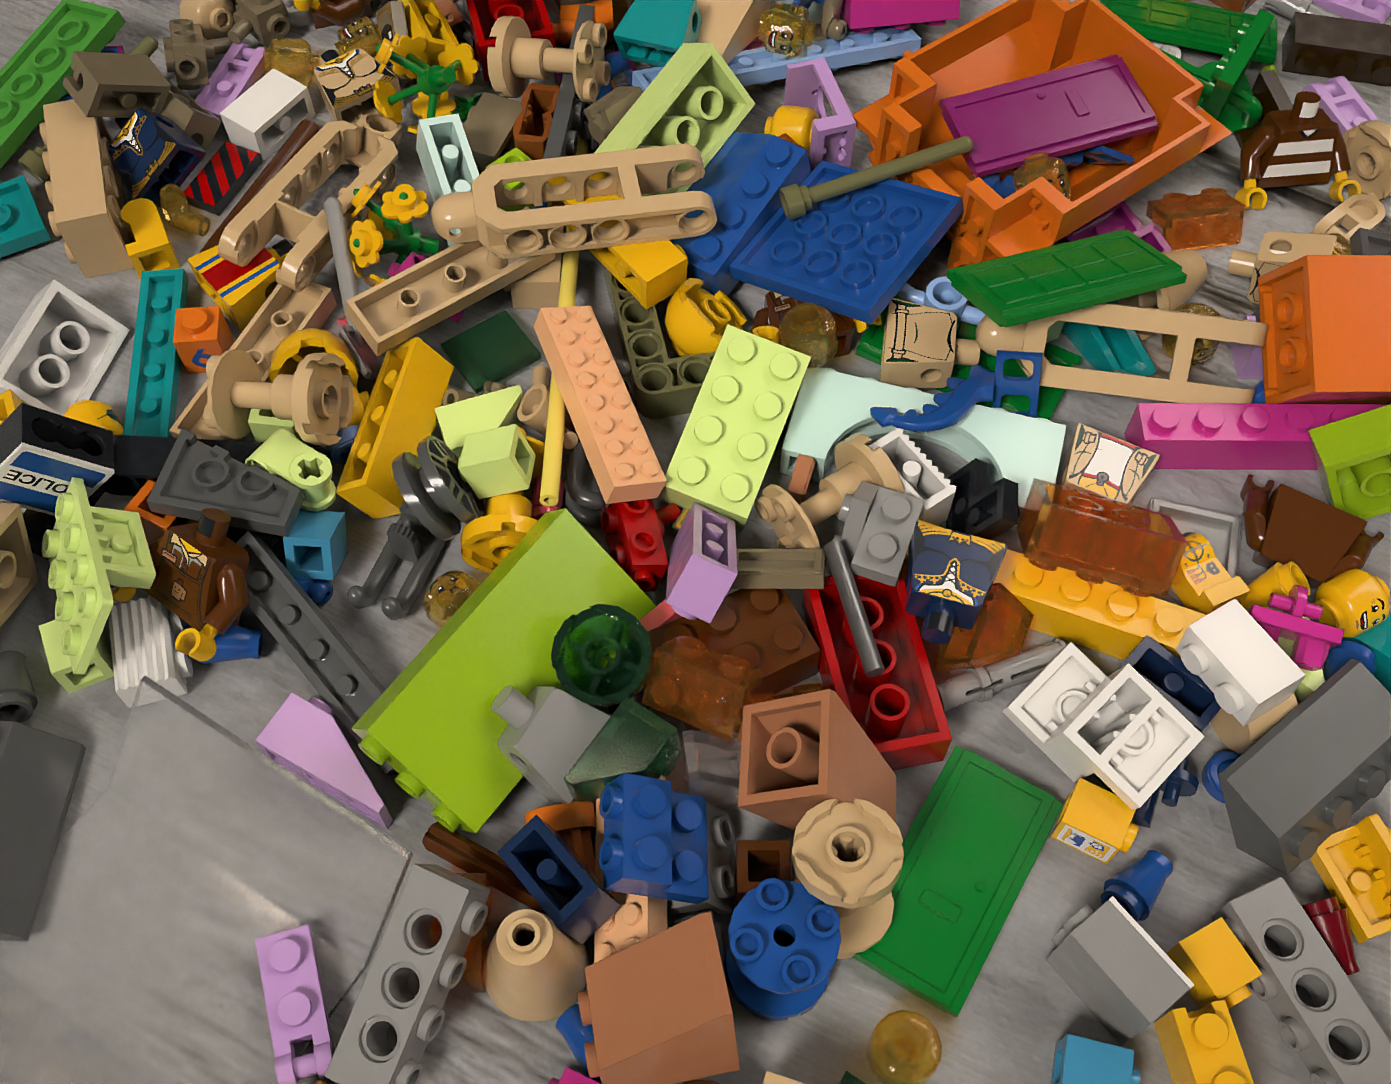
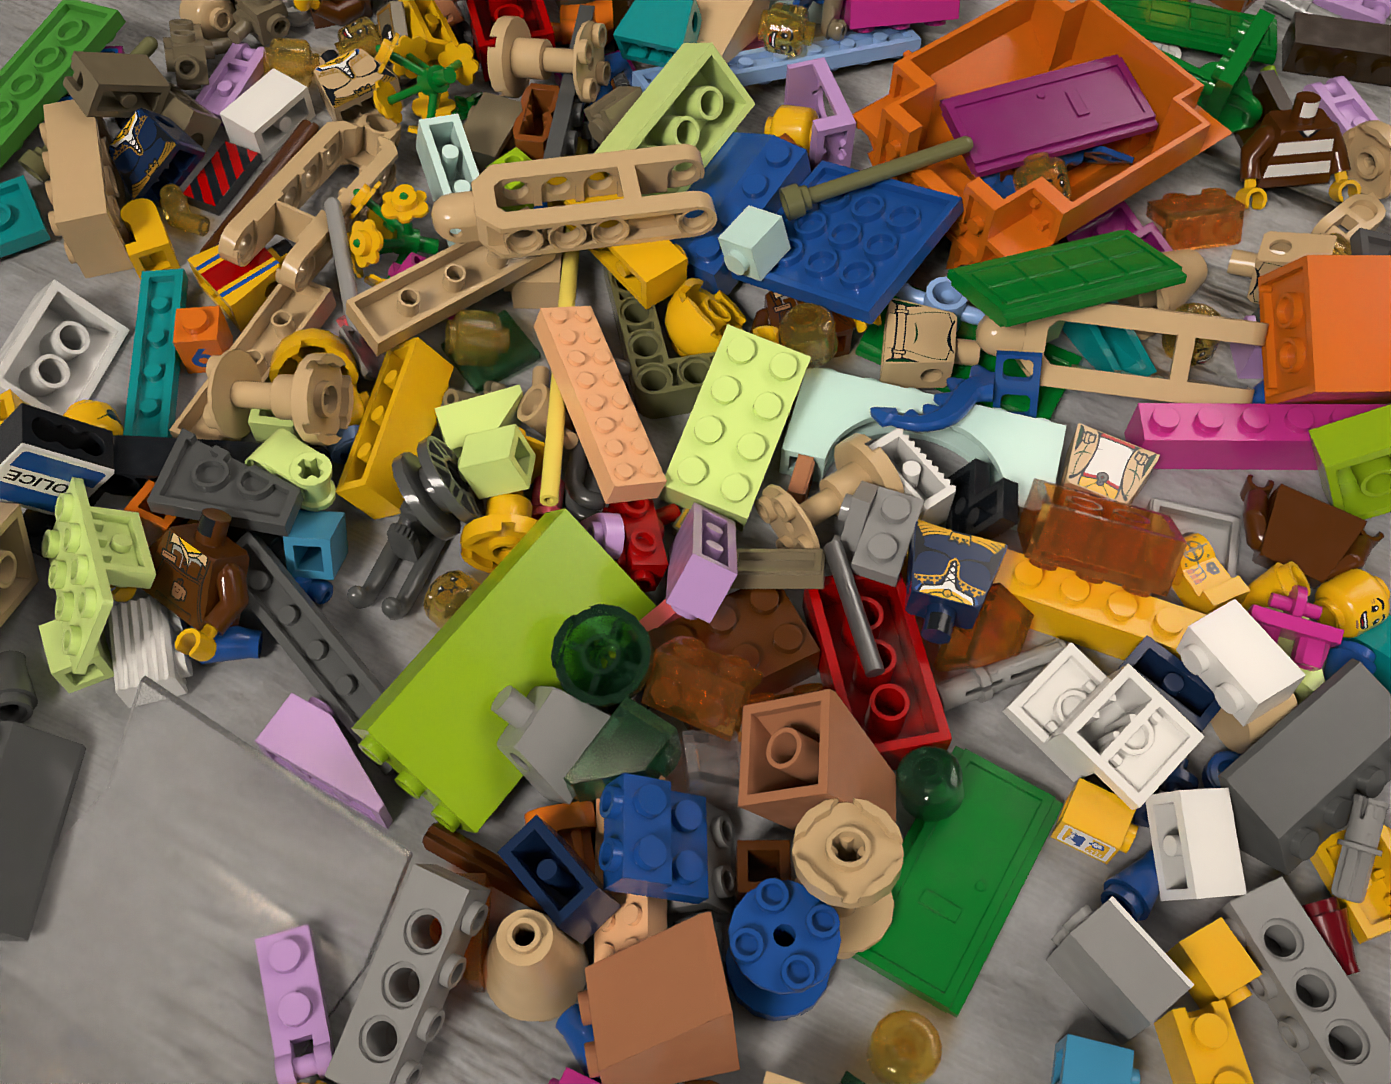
(476, 338): none -> clear yellow head
(607, 531): none -> lavender plate
(754, 243): none -> light aqua brick
(930, 783): none -> clear green head
(1195, 844): none -> white brick
(1359, 848): none -> light grey axle

